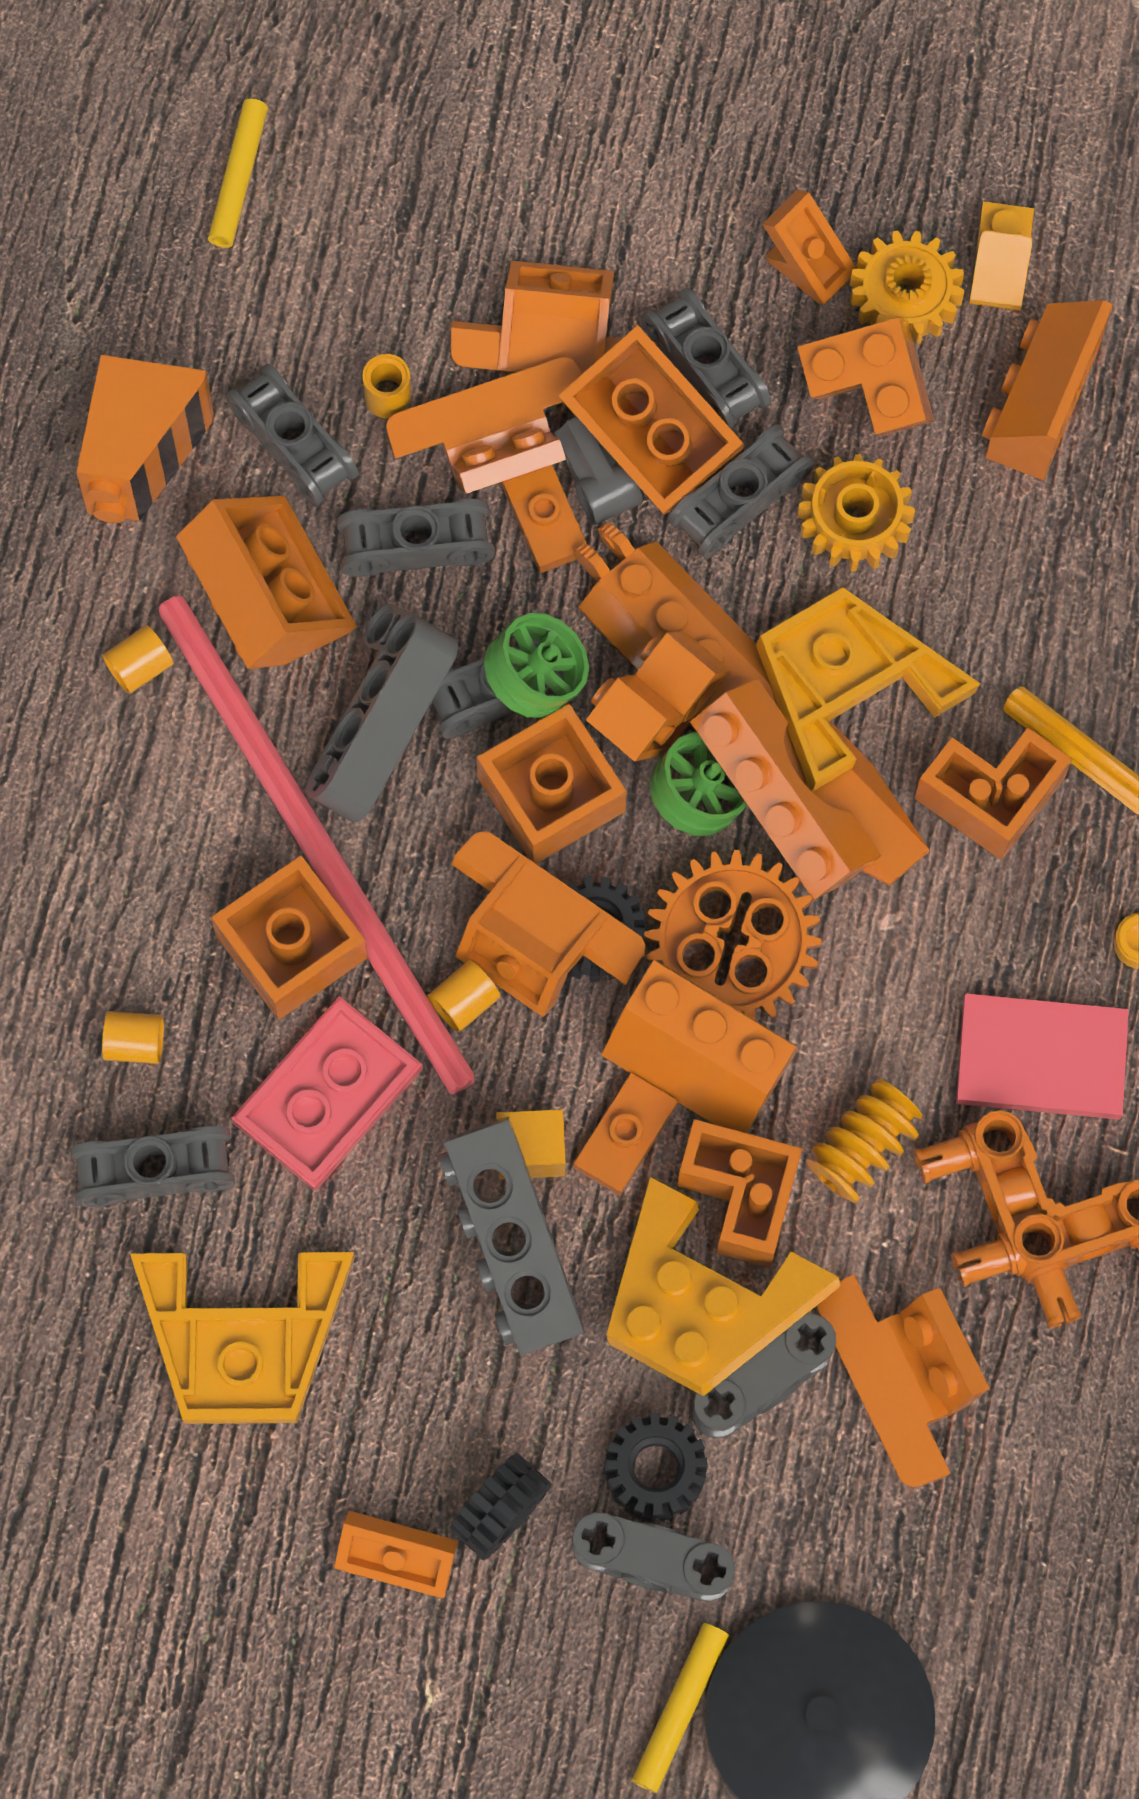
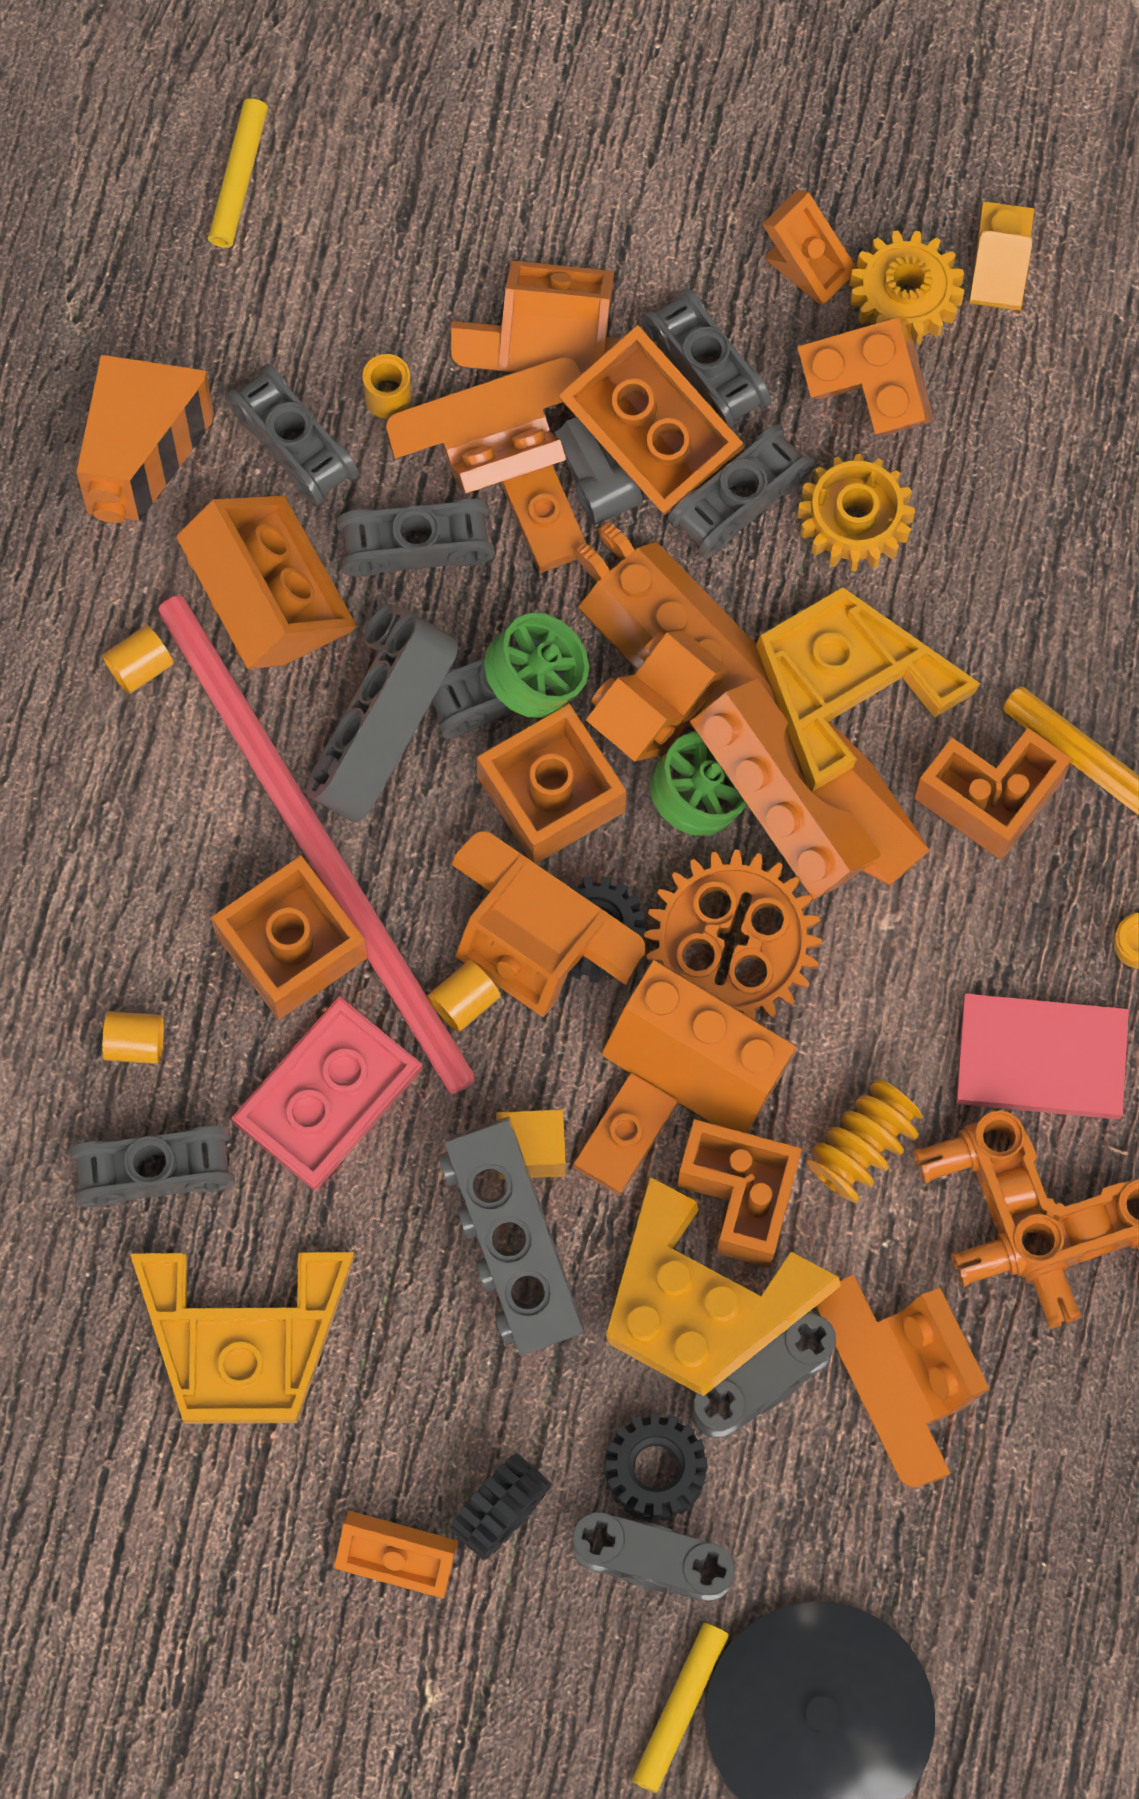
(1046, 385): orange slope -> none

